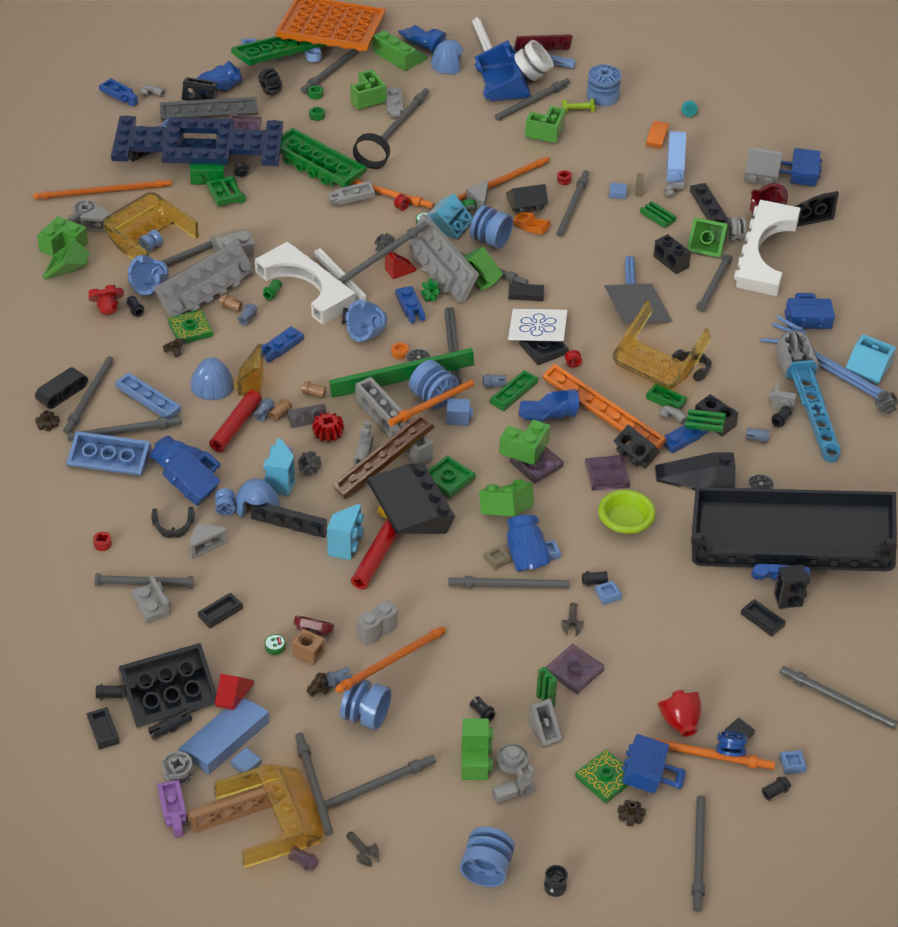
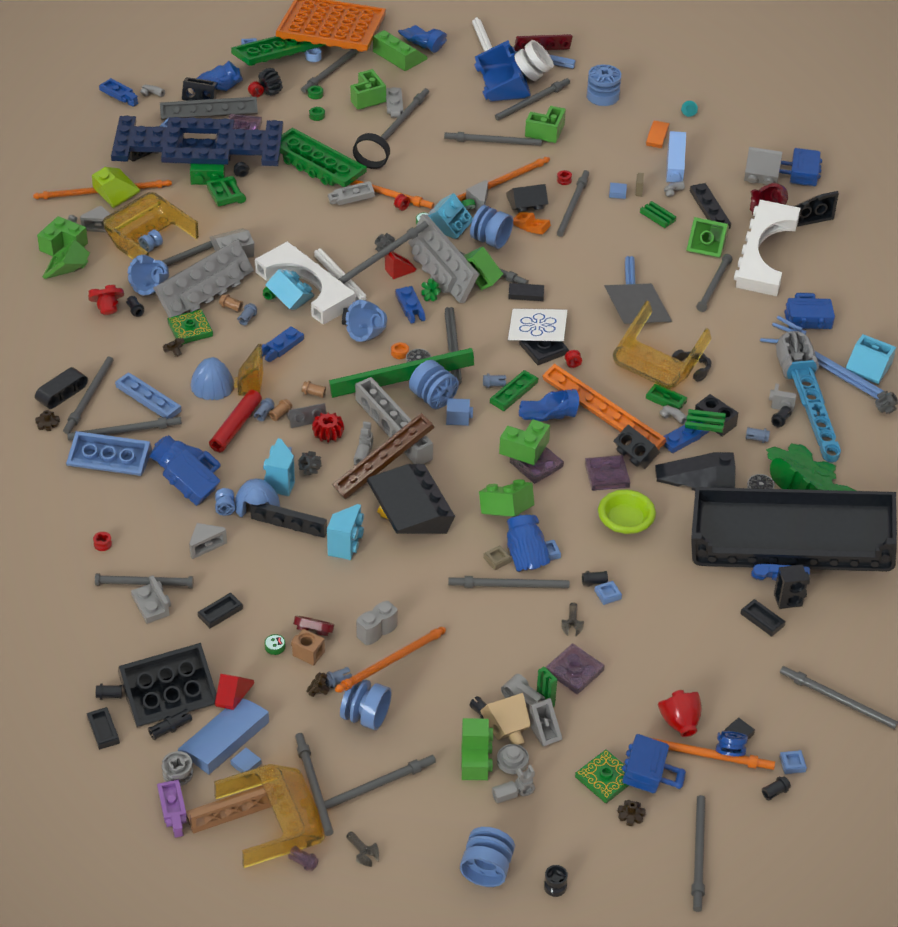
(82, 207): light grey wheel -> none
(114, 186): none -> lime slope
(173, 533): black piece -> none
(255, 89): none -> red bush
(289, 288): none -> medium azure slope
(374, 556): red piece -> none
(406, 415): orange bar -> none
(446, 57): medium blue hair -> none
(451, 476): green plate -> none
(460, 136): none -> dark grey bar
(508, 718): none -> tan torso
(518, 685): none -> light grey piece
(573, 106): lime piece -> none
(672, 254): black brick -> none
(737, 228): light grey wheel -> none
(798, 471): none -> green plant

